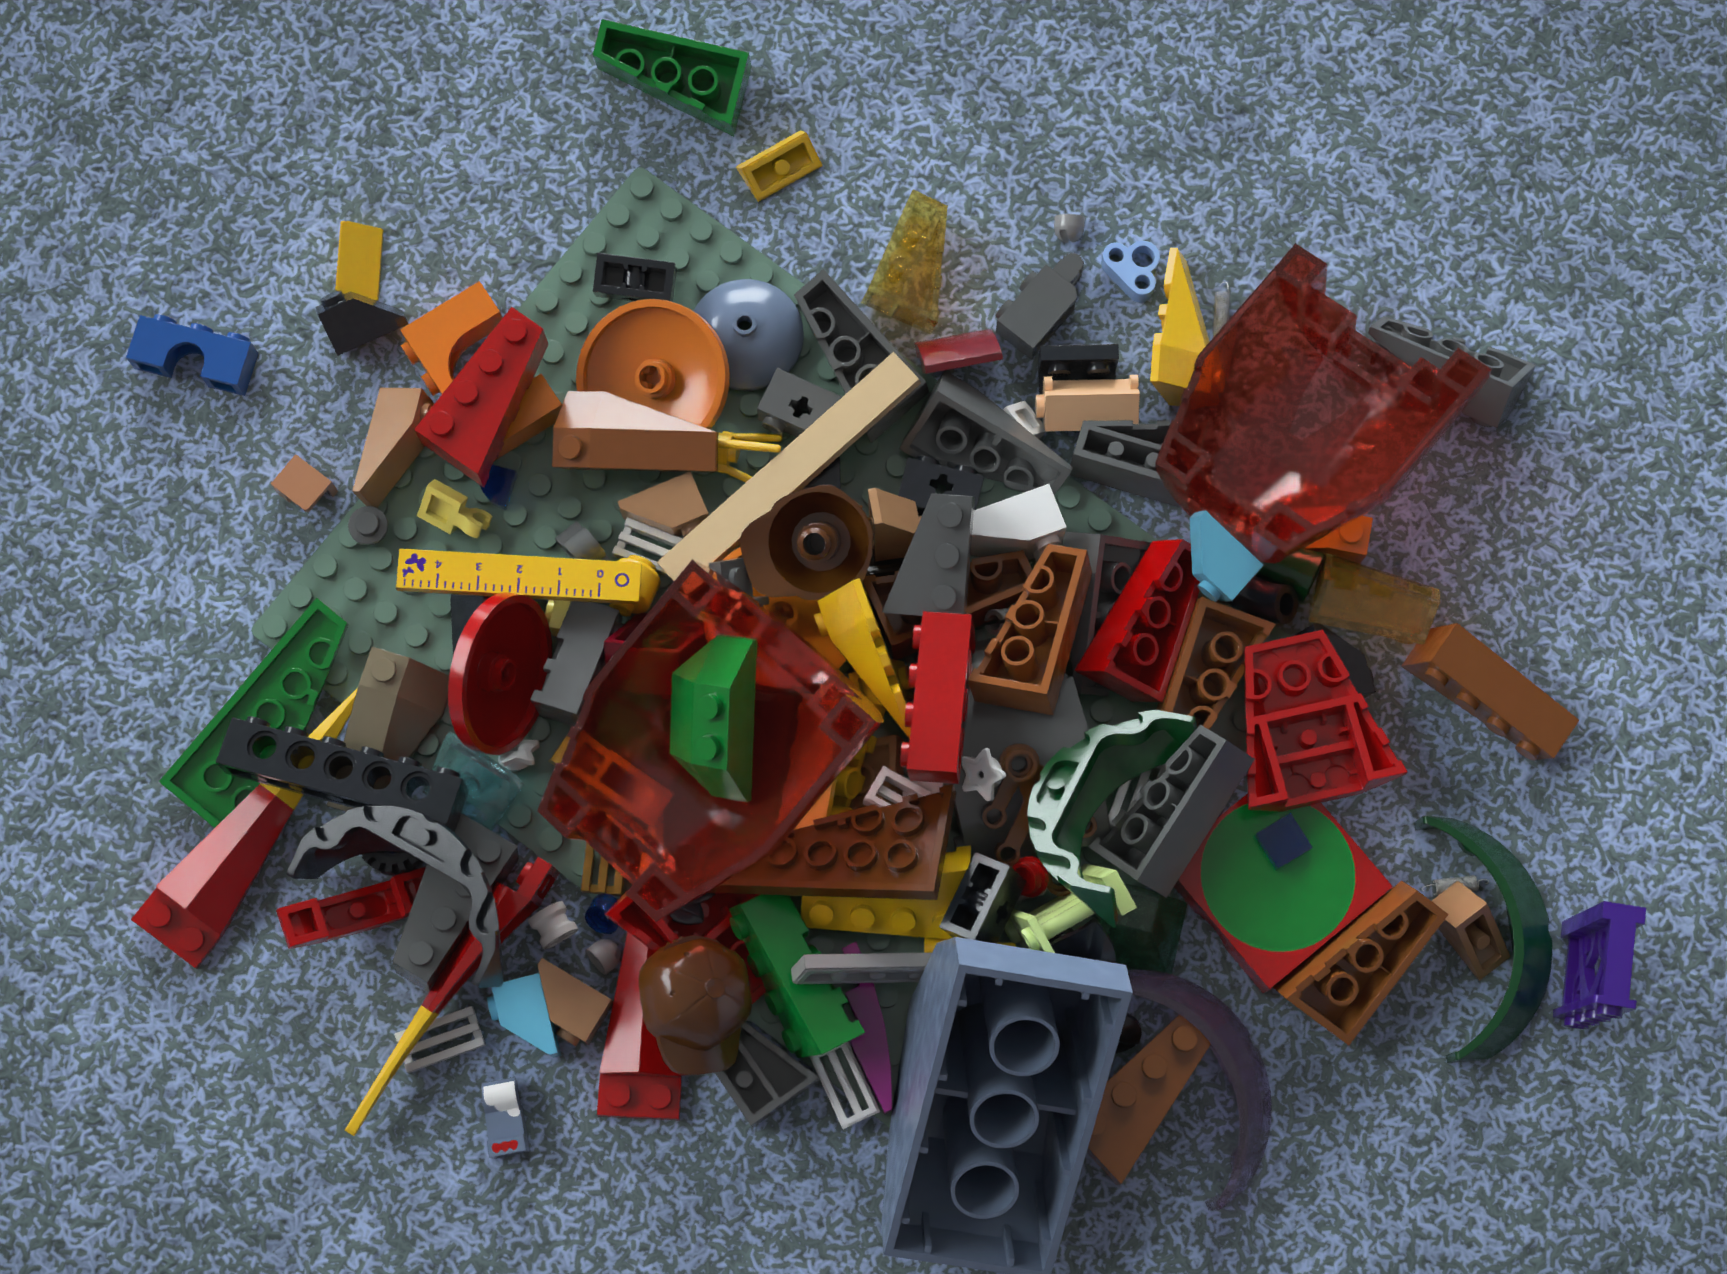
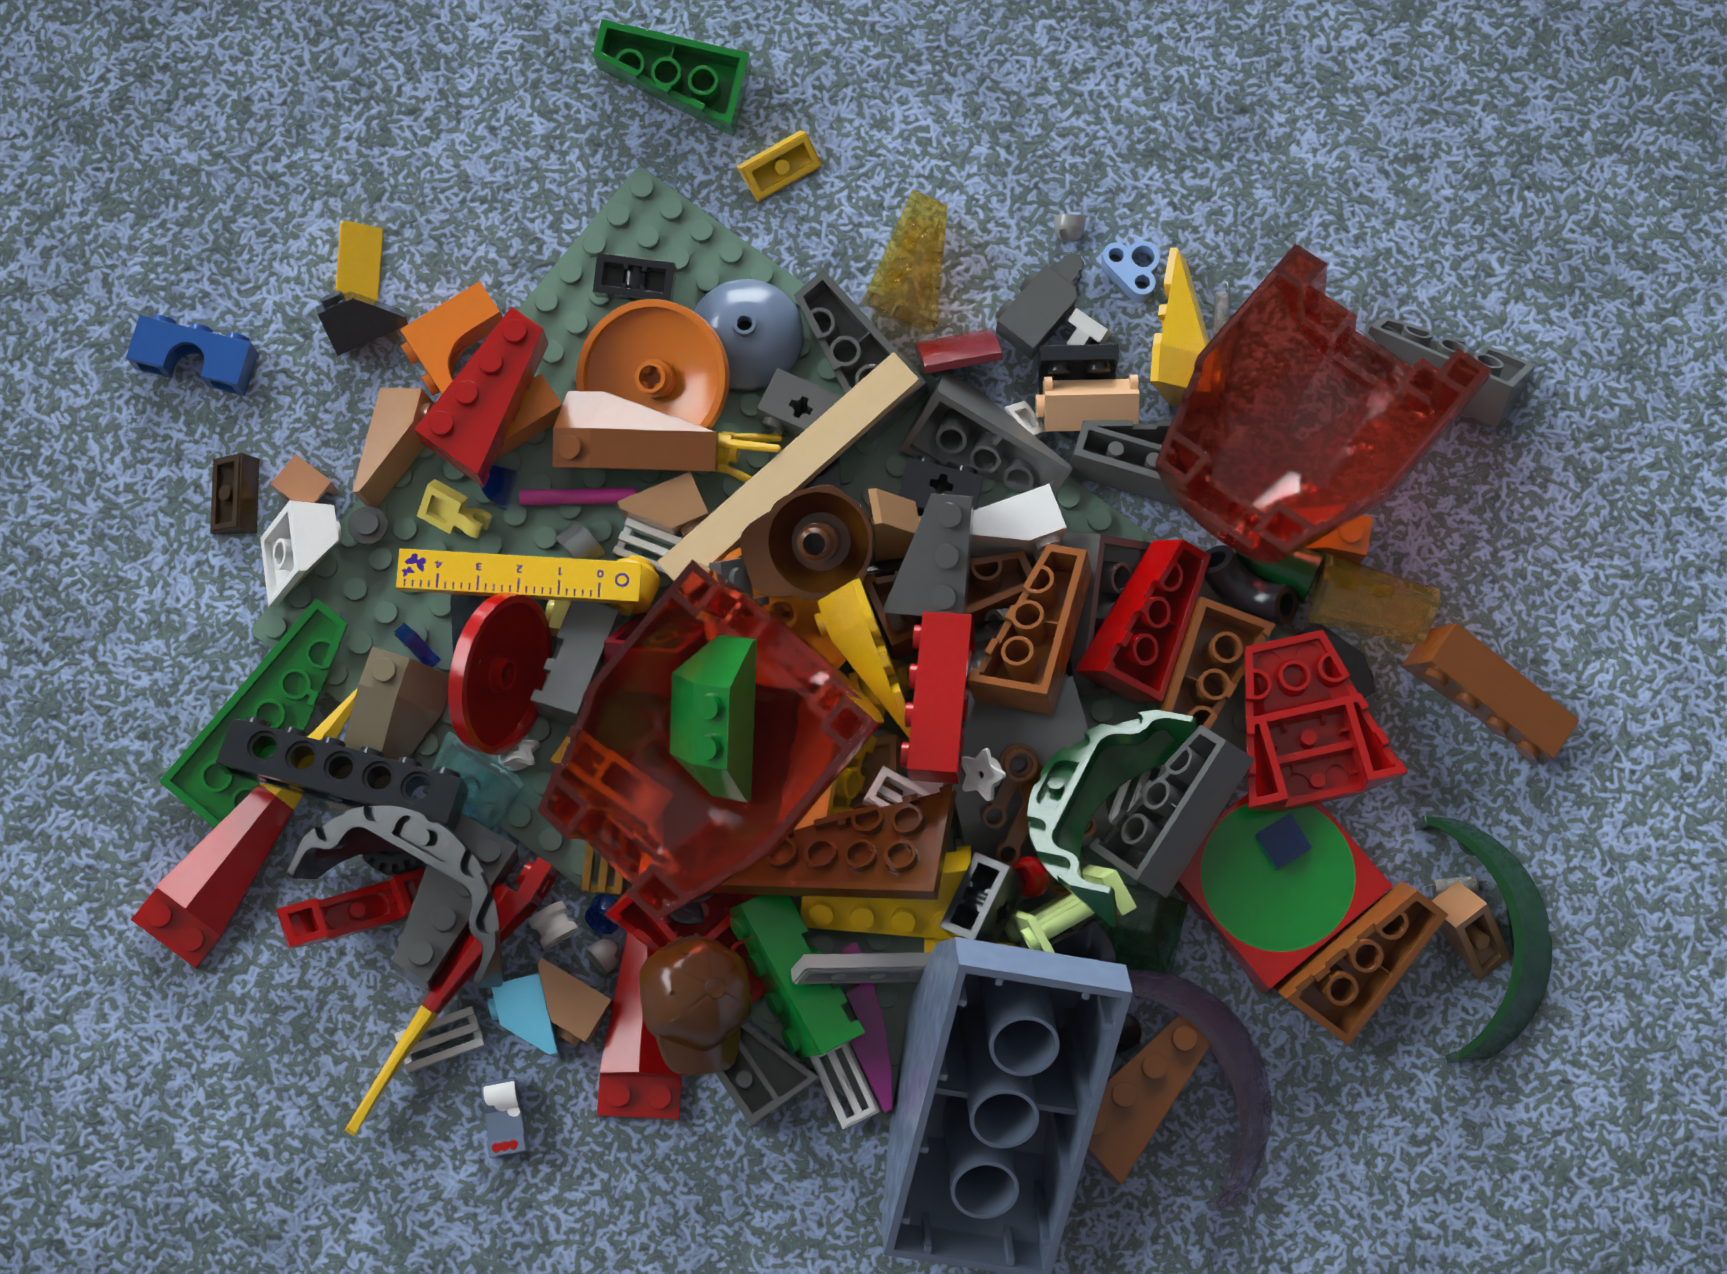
(235, 494): none -> dark brown slope
(296, 545): none -> white slope
(416, 645): none -> clear blue tile
(574, 496): none -> dark pink bar
(1086, 330): none -> white tile
(1219, 559): medium azure slope -> none
(1604, 932): dark purple fence -> none

